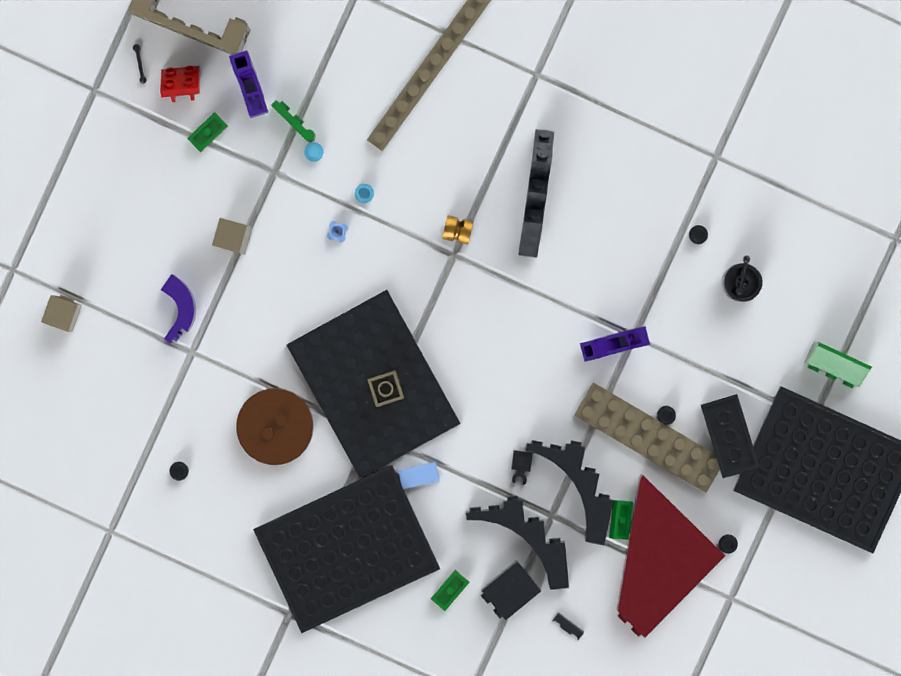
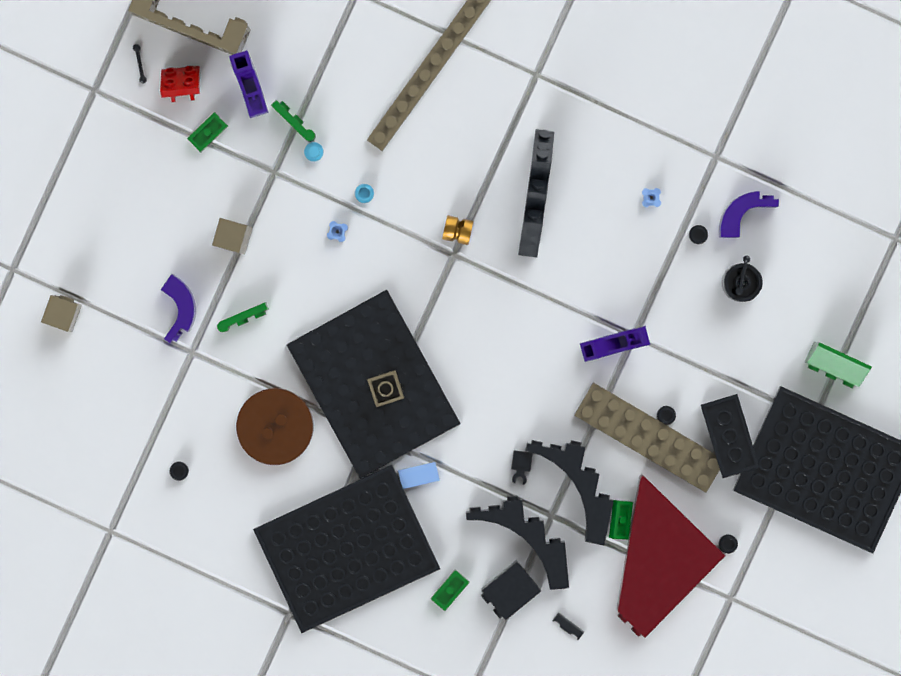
(242, 318): none -> green plate
(647, 201): none -> light blue plate
(730, 220): none -> dark purple arch

